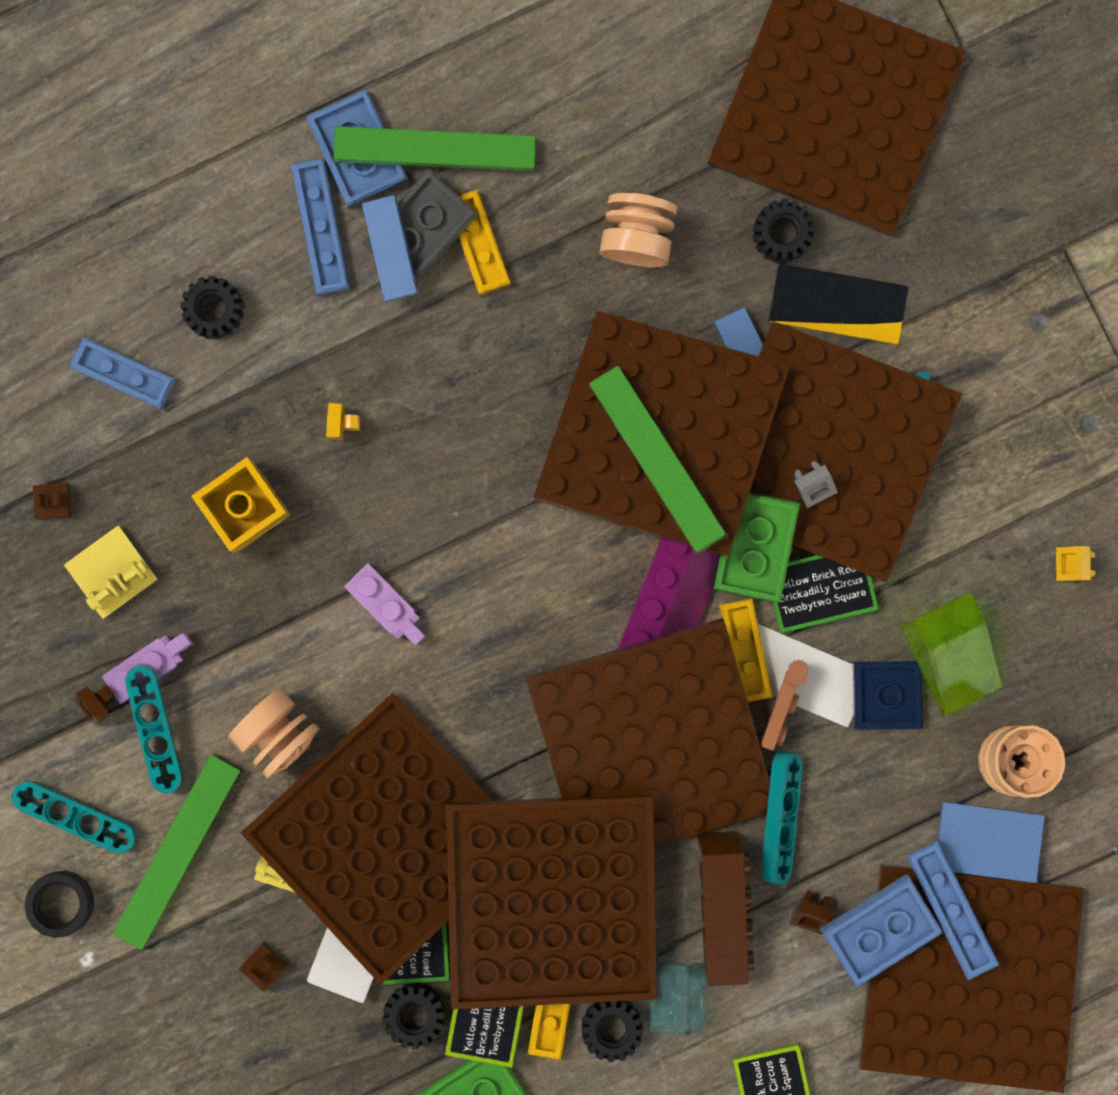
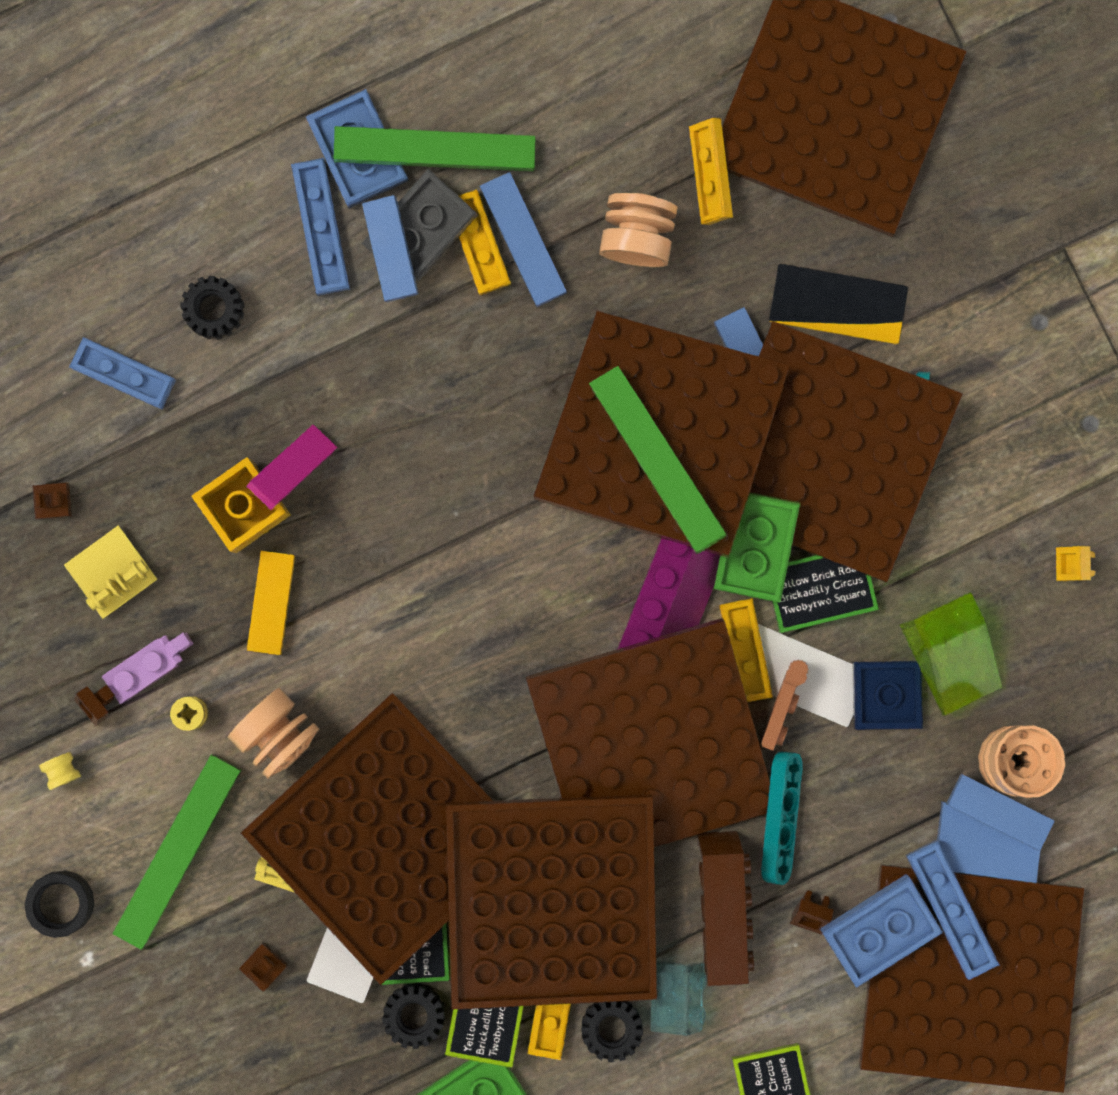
(59, 771): none -> light yellow wheel
(73, 820): teal beam -> none
(158, 727): teal beam -> none
(195, 711): none -> light yellow wheel
(271, 602): none -> yellow tile
(291, 467): none -> dark pink tile
(338, 422): yellow tile -> none
(385, 604): lavender hinge -> none
(523, 239): none -> medium blue tile
(711, 171): none -> yellow tile
(792, 213): black tyre -> none
(815, 485): light grey tile -> none
(1000, 812): none -> medium blue tile

